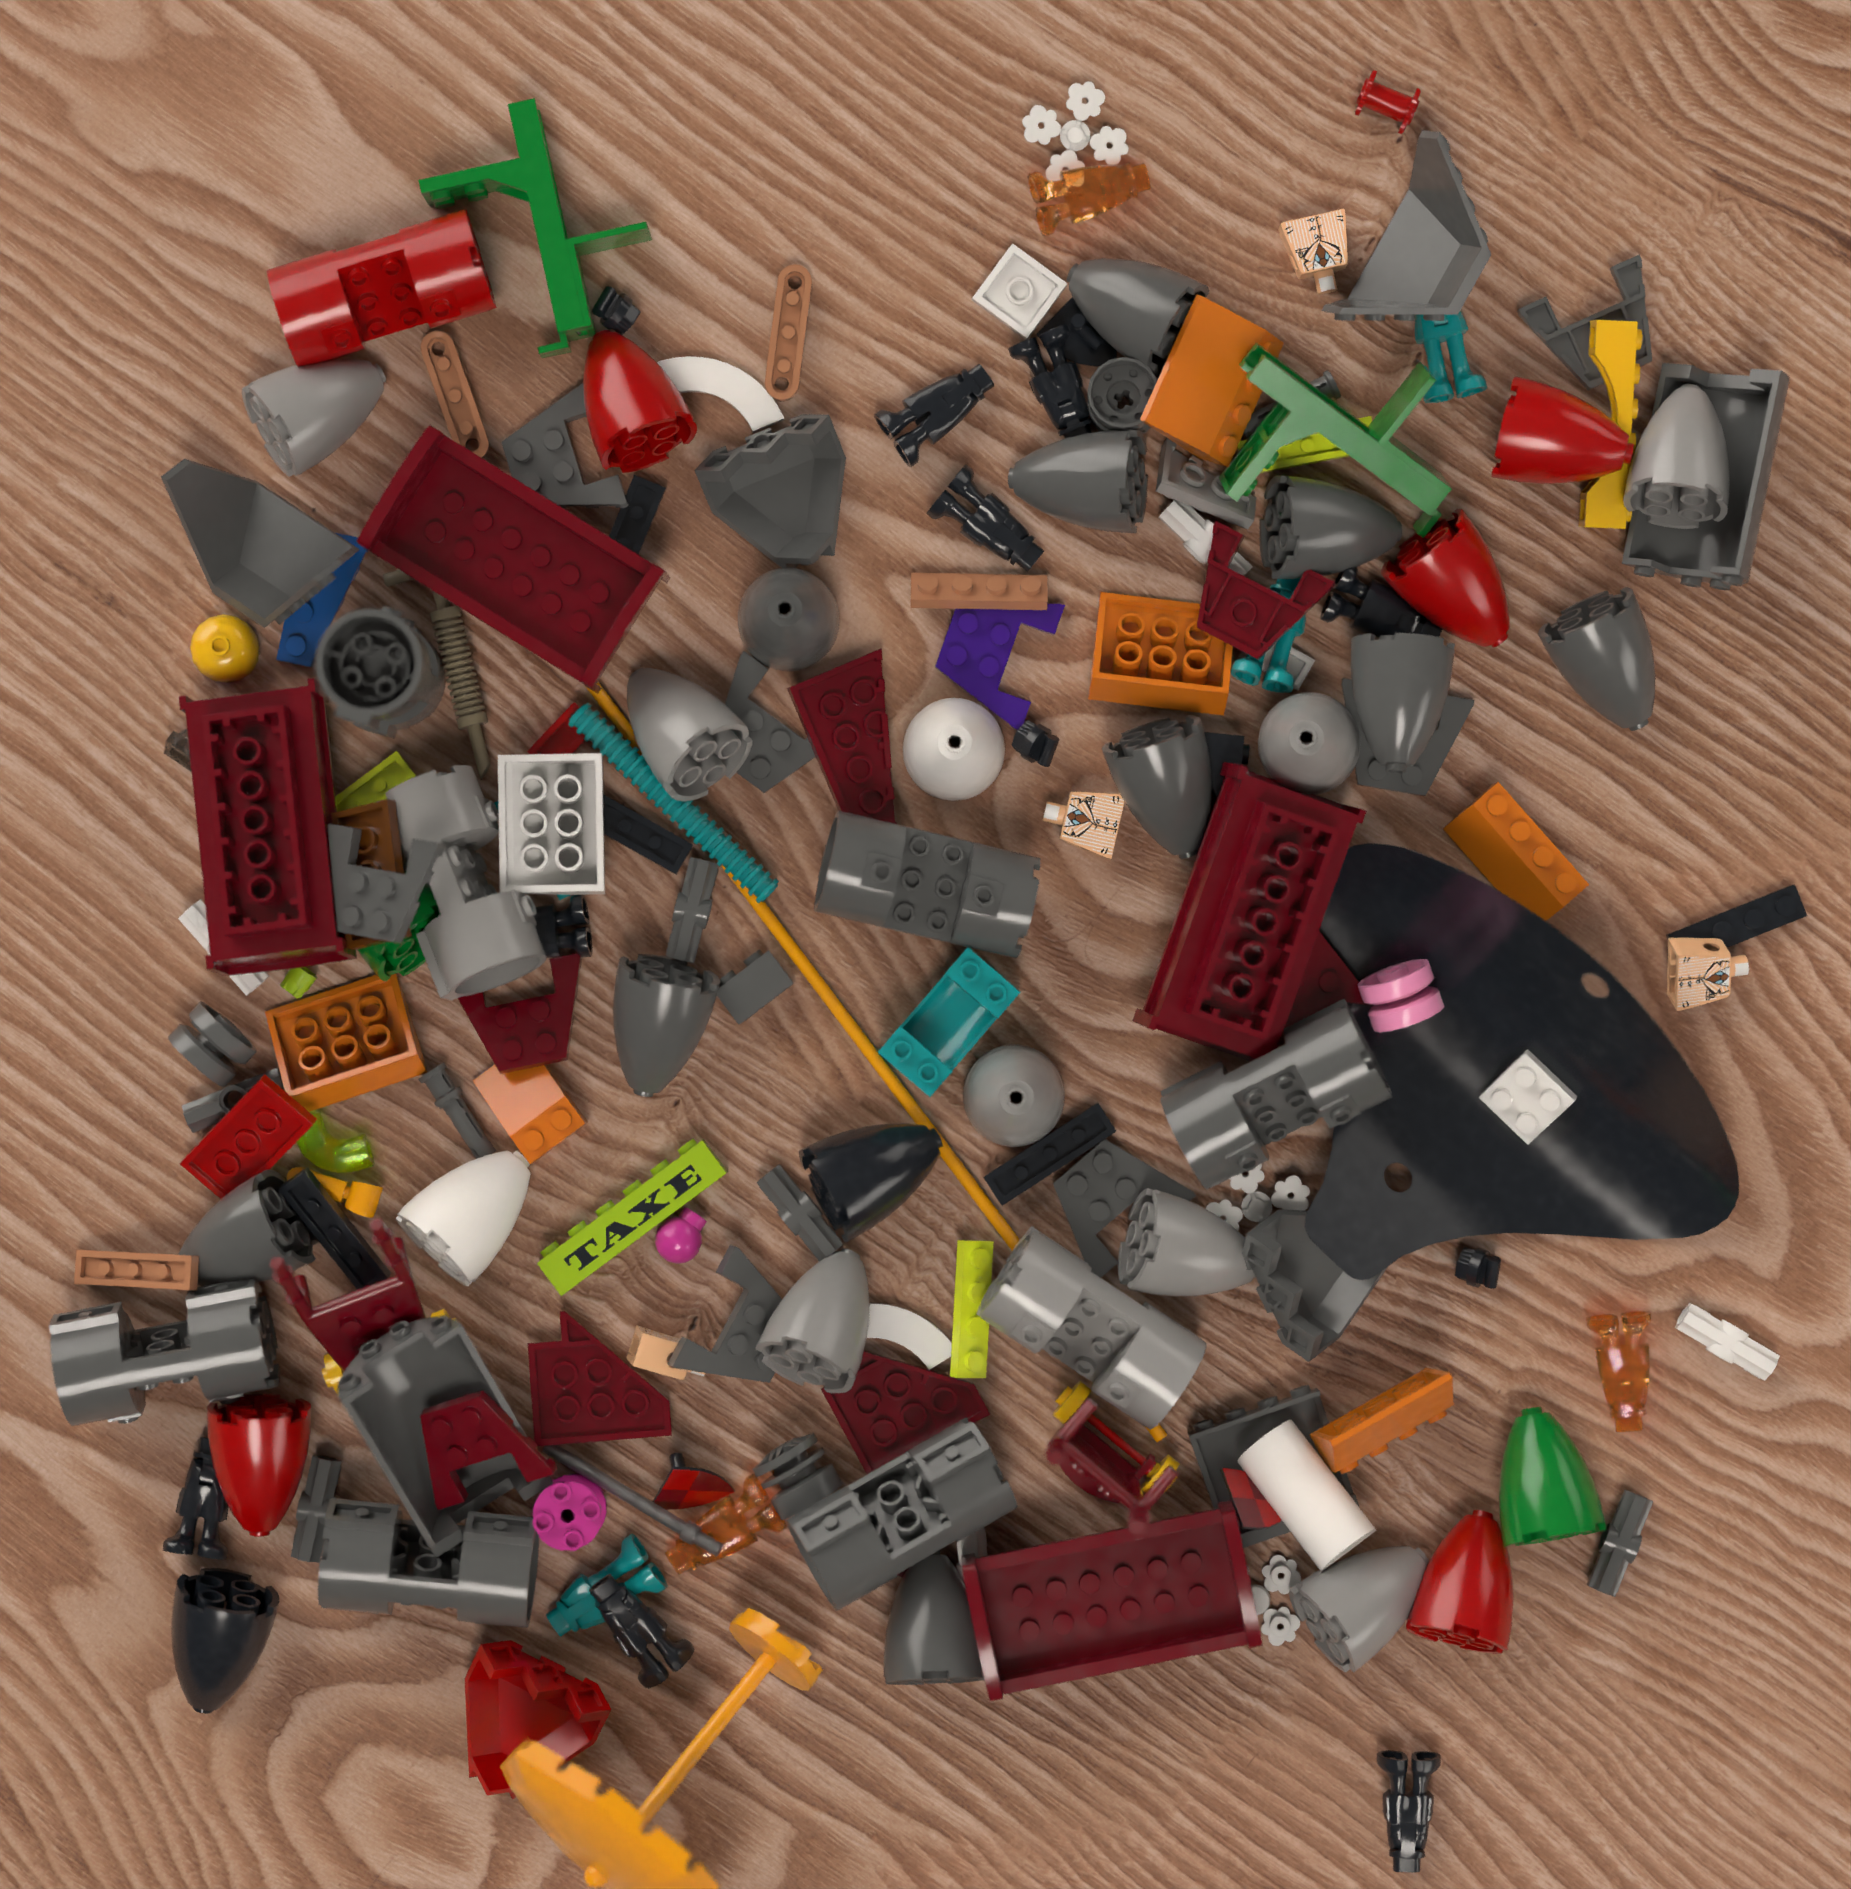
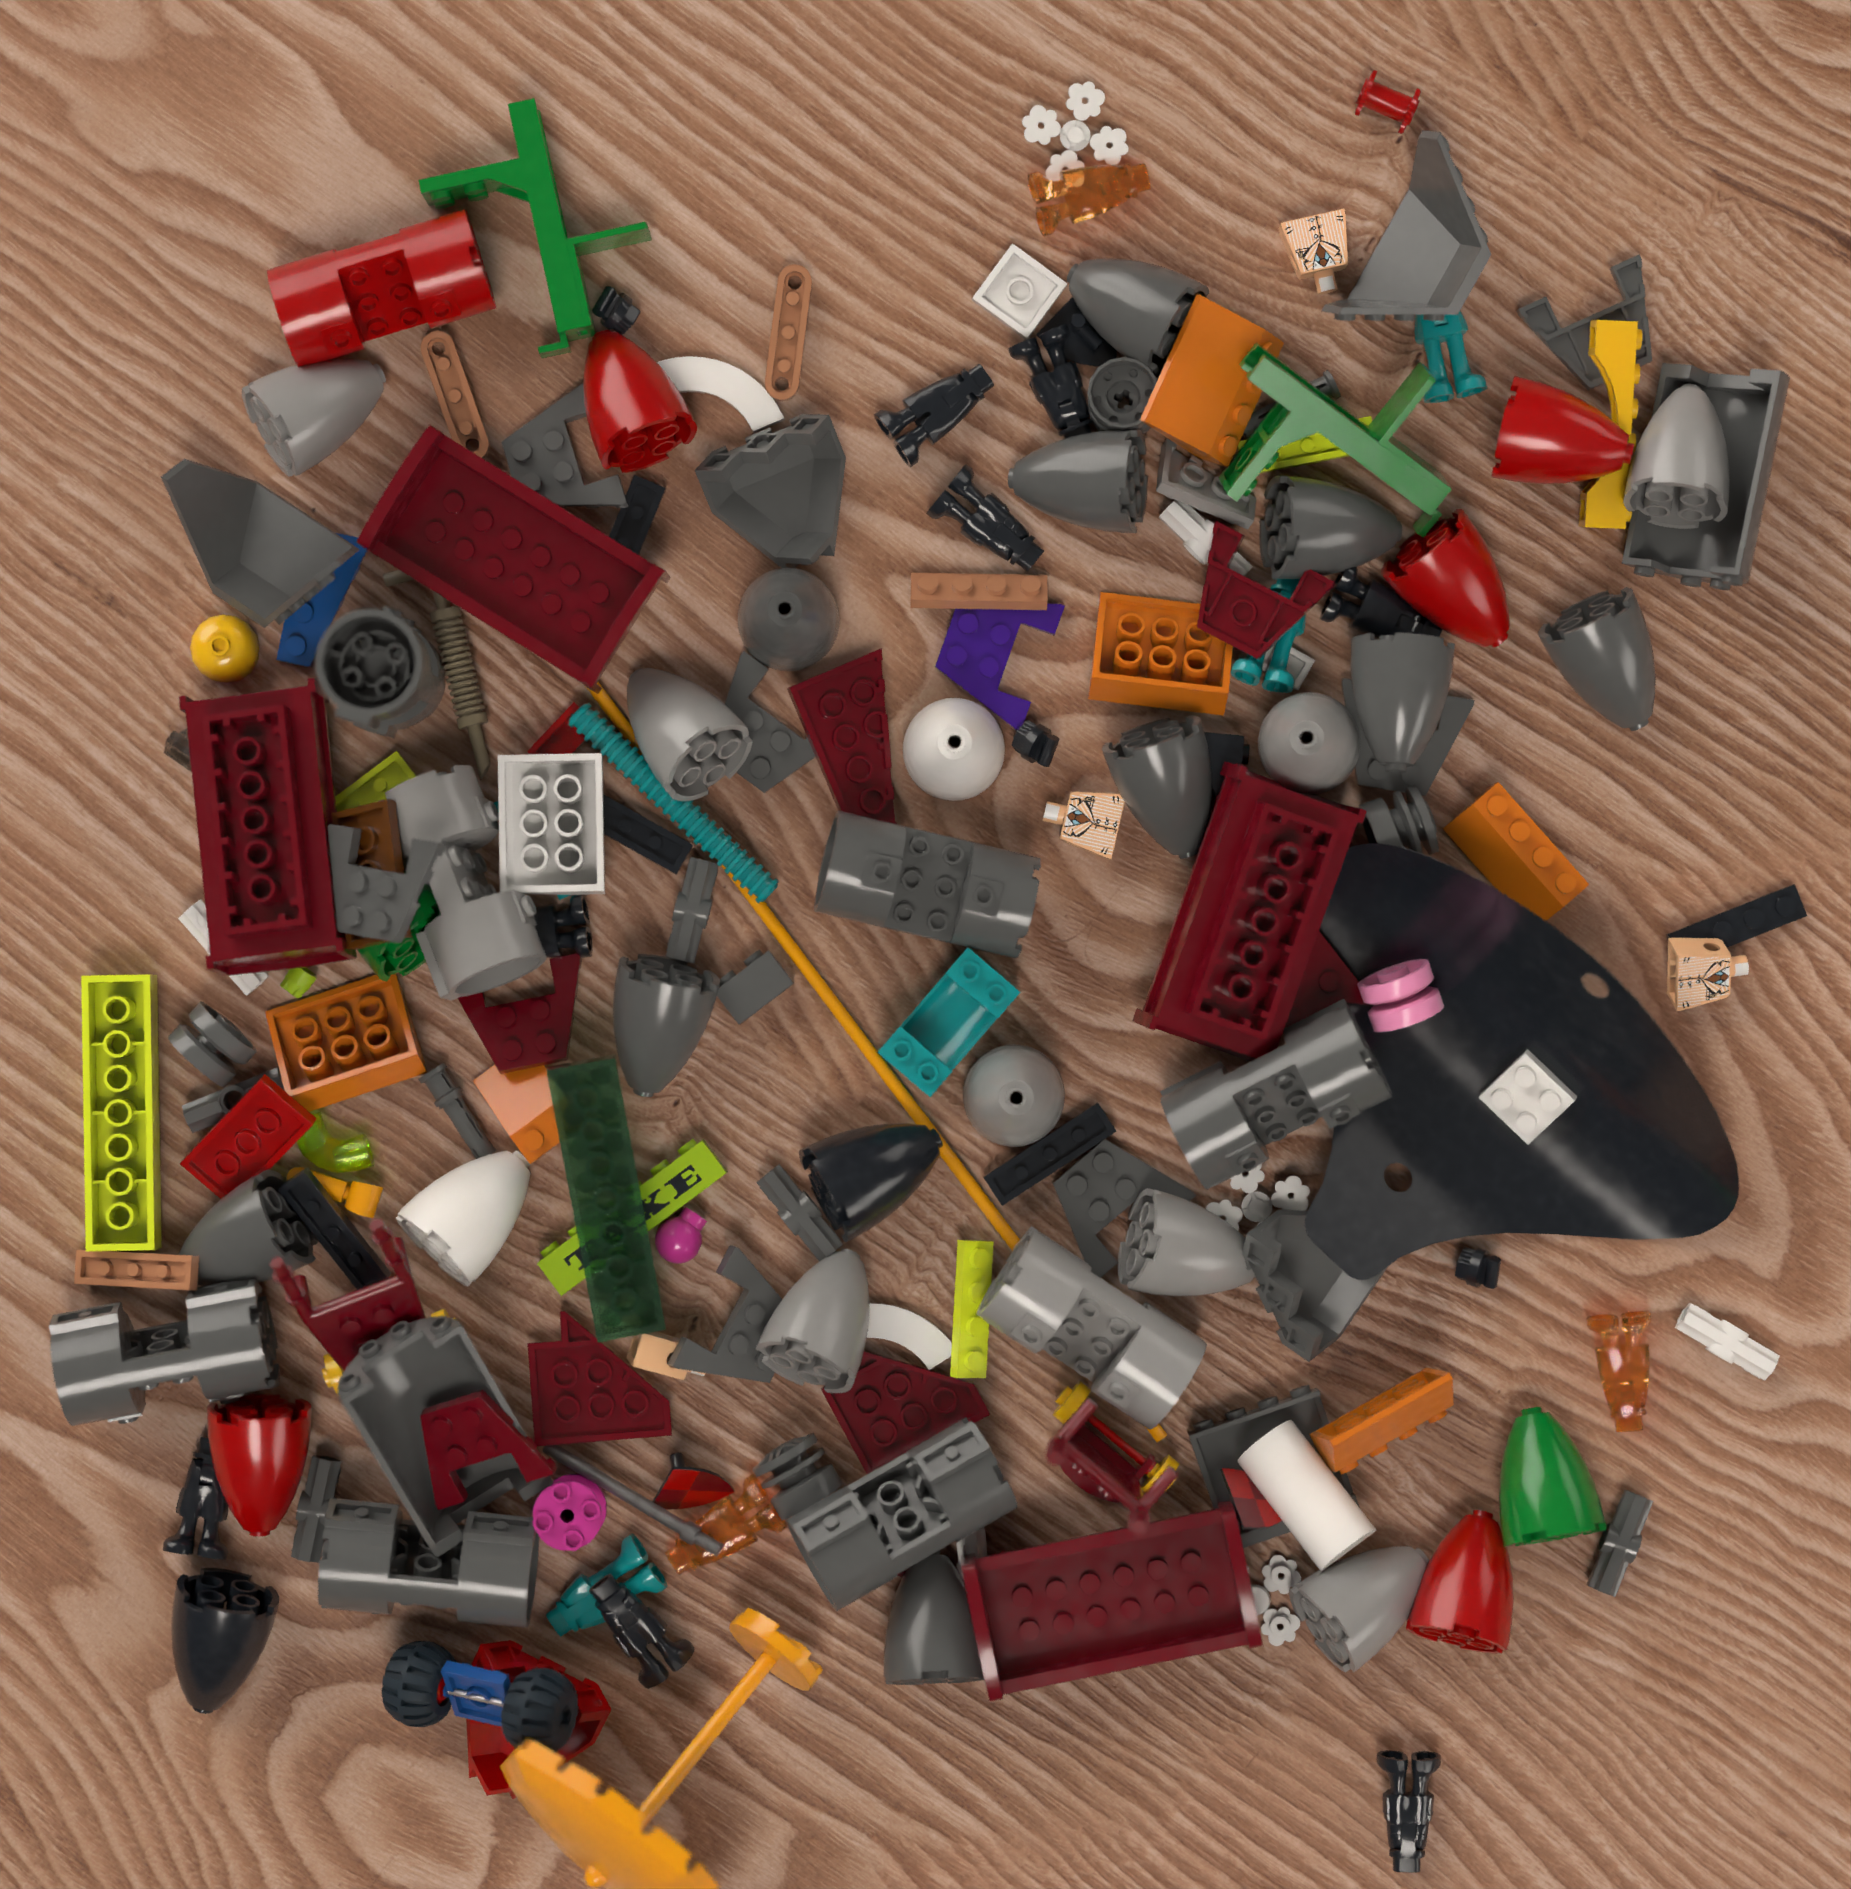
(121, 1112): none -> neon yellow brick
(427, 1680): none -> black plate
(606, 1198): none -> clear green brick
(1404, 824): none -> dark grey wheel

